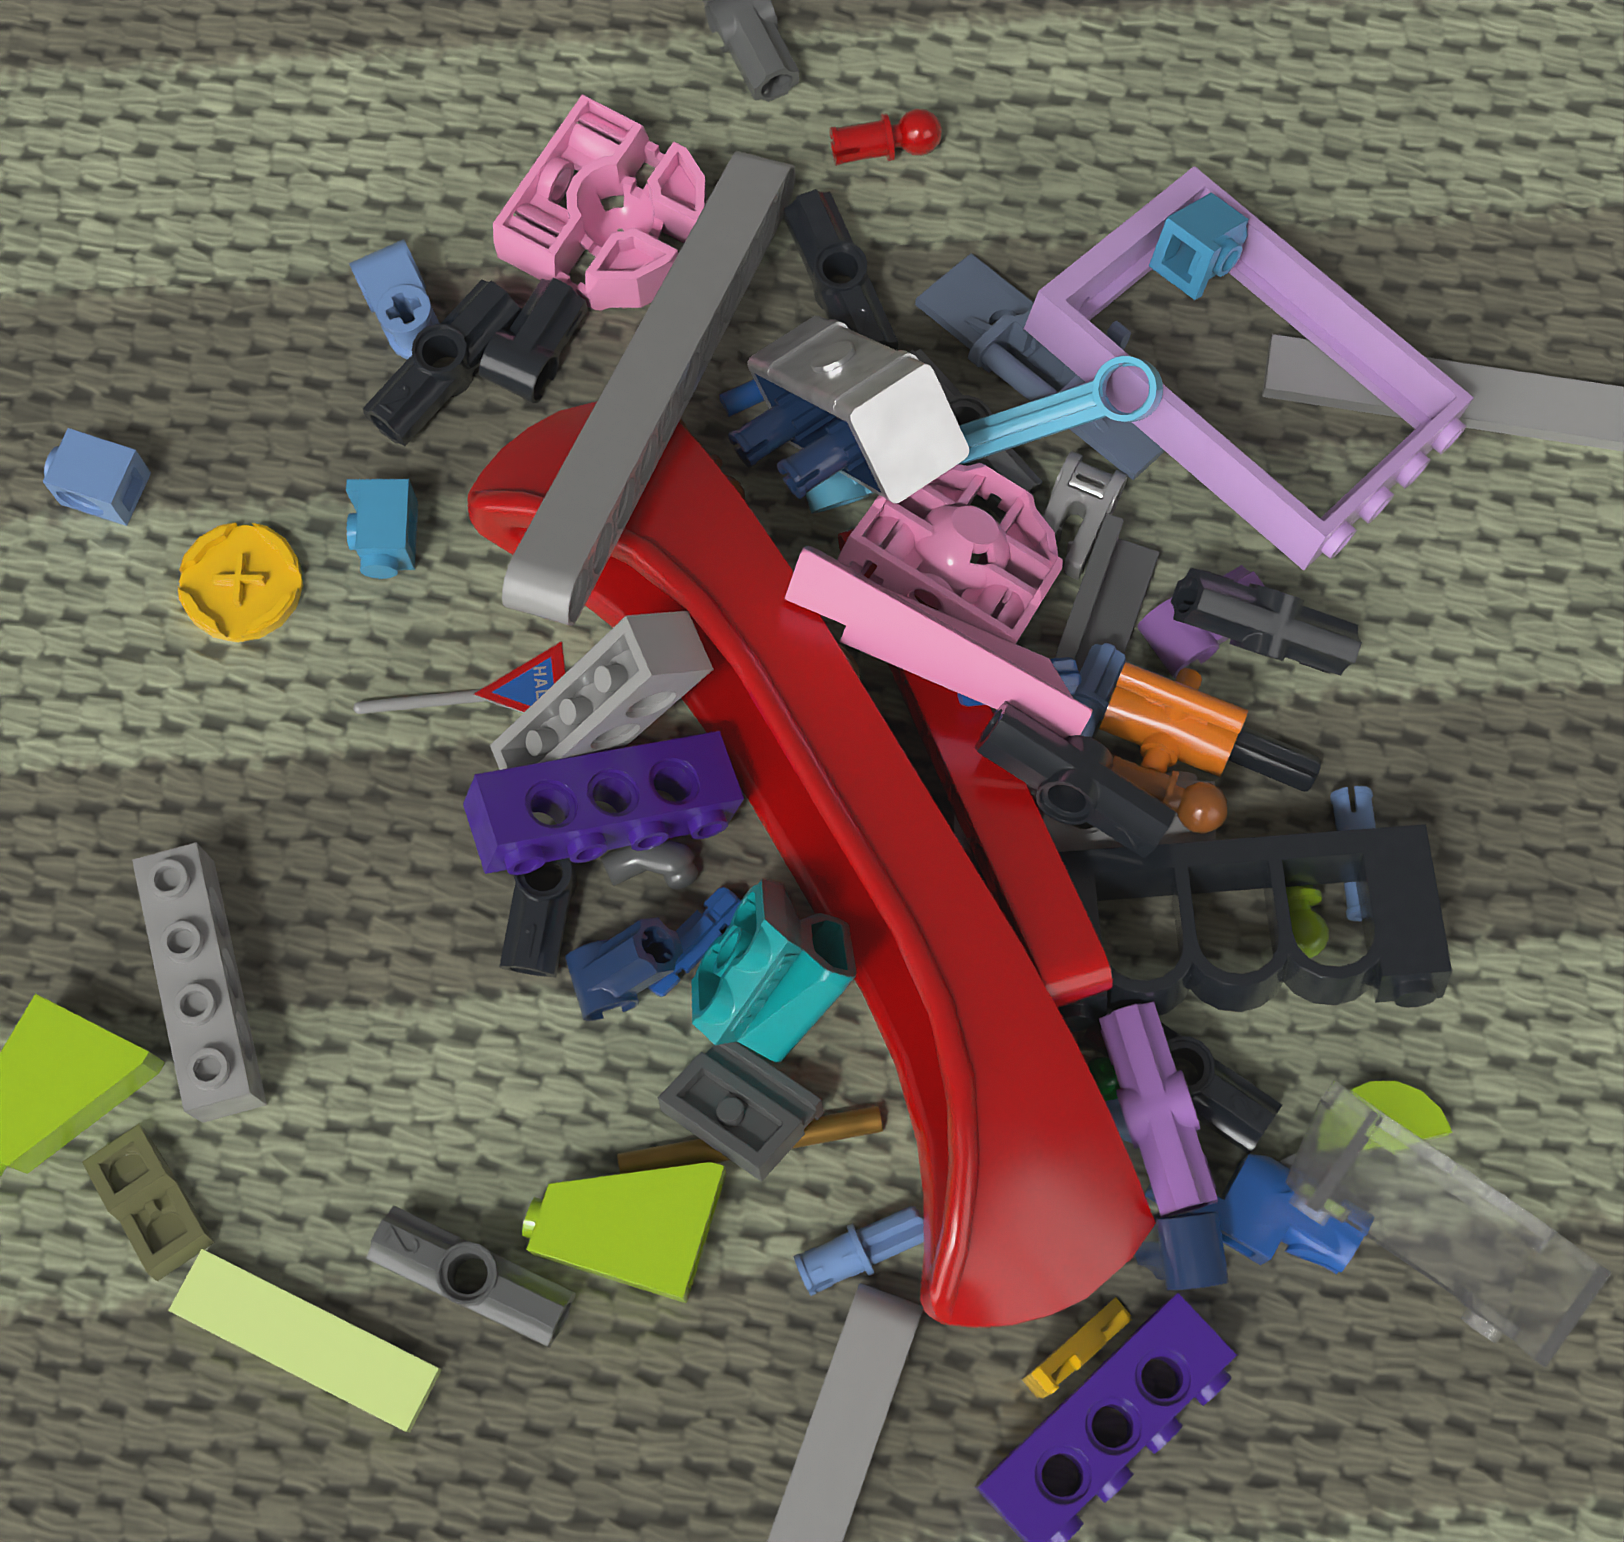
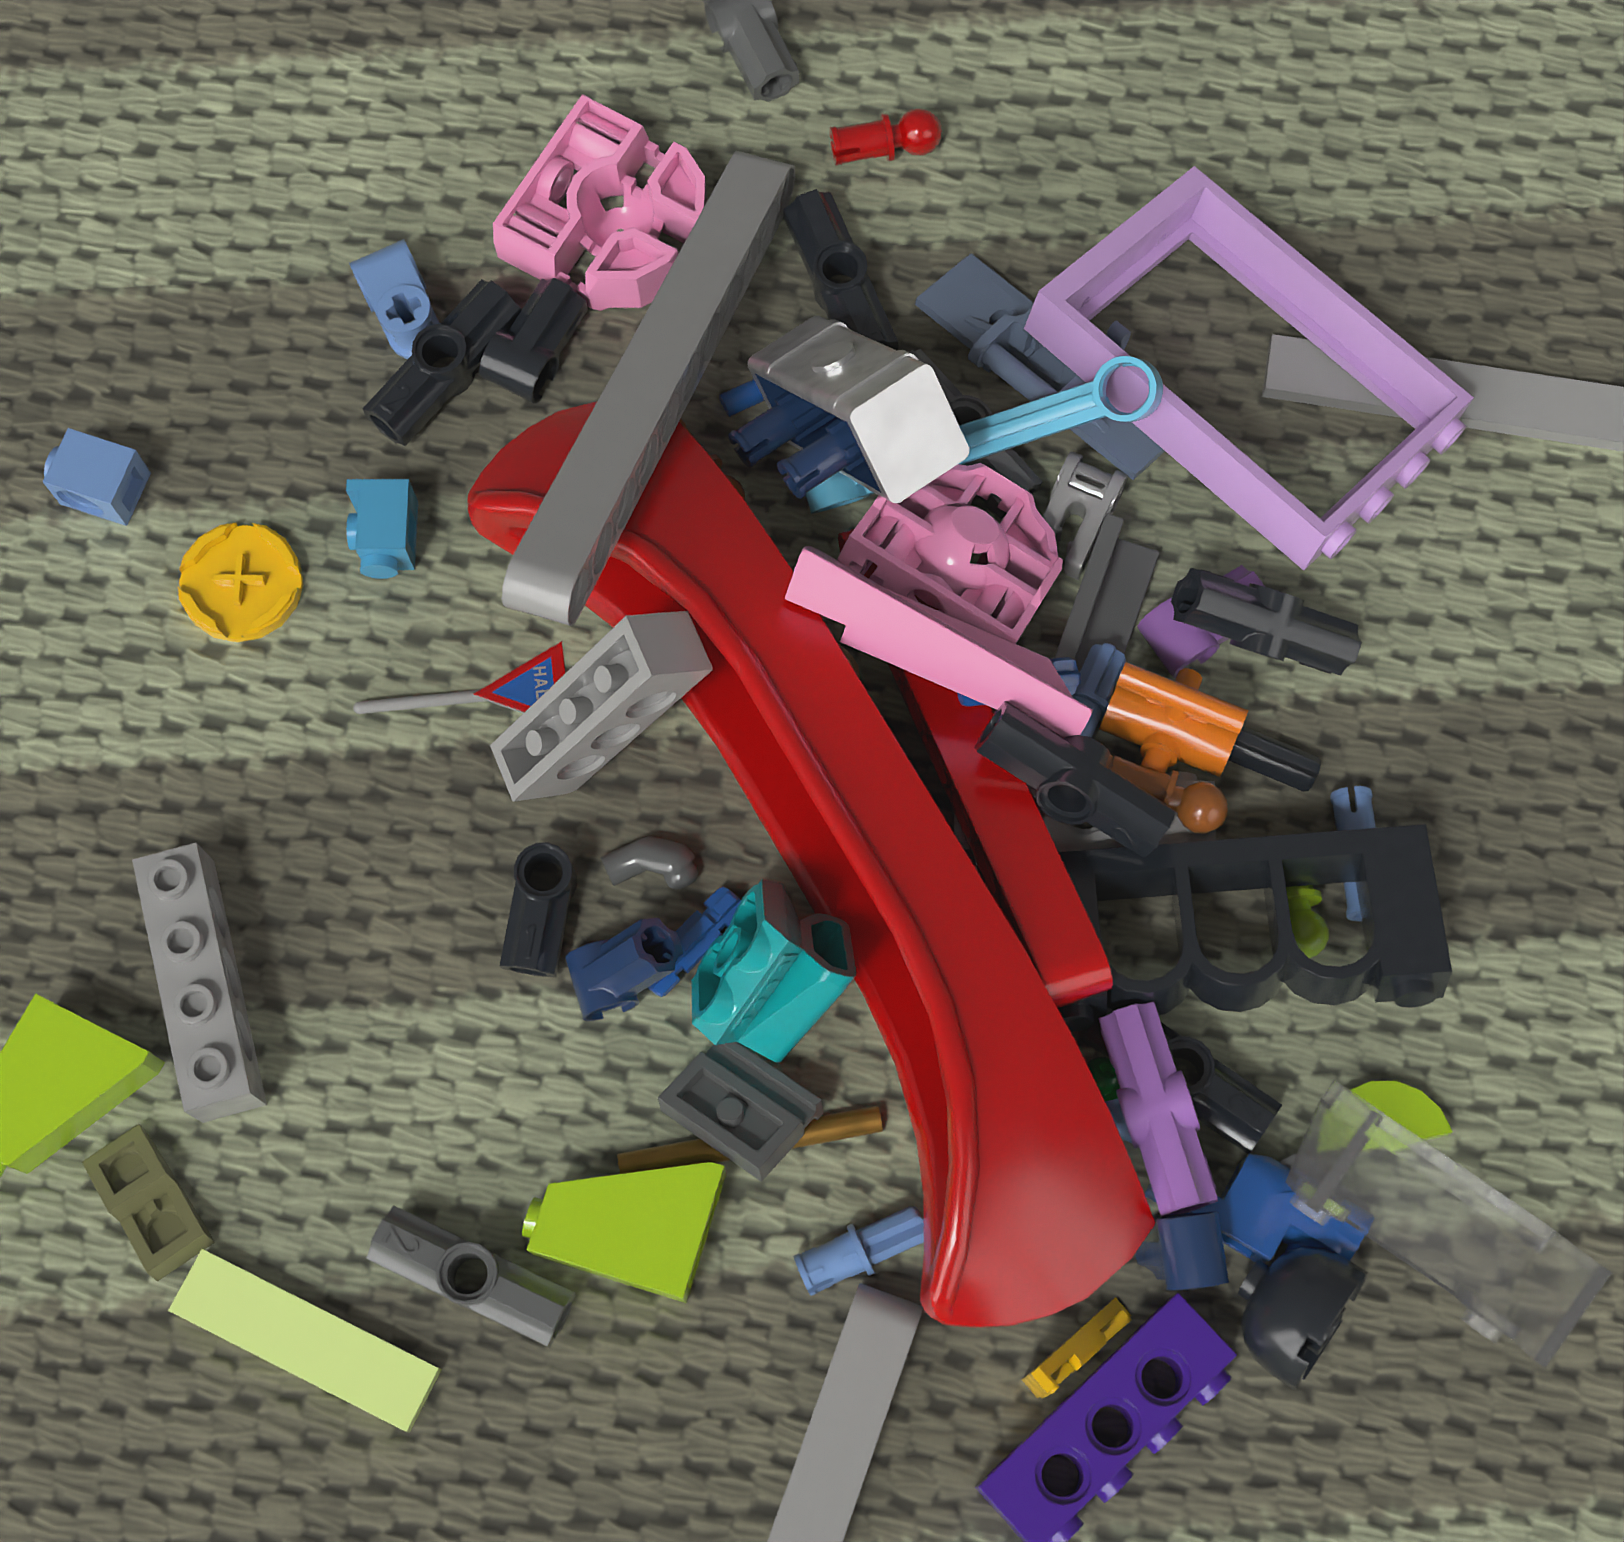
(688, 768): dark purple brick -> none
(1199, 244): dark azure brick -> none
(1296, 1309): none -> black cylinder

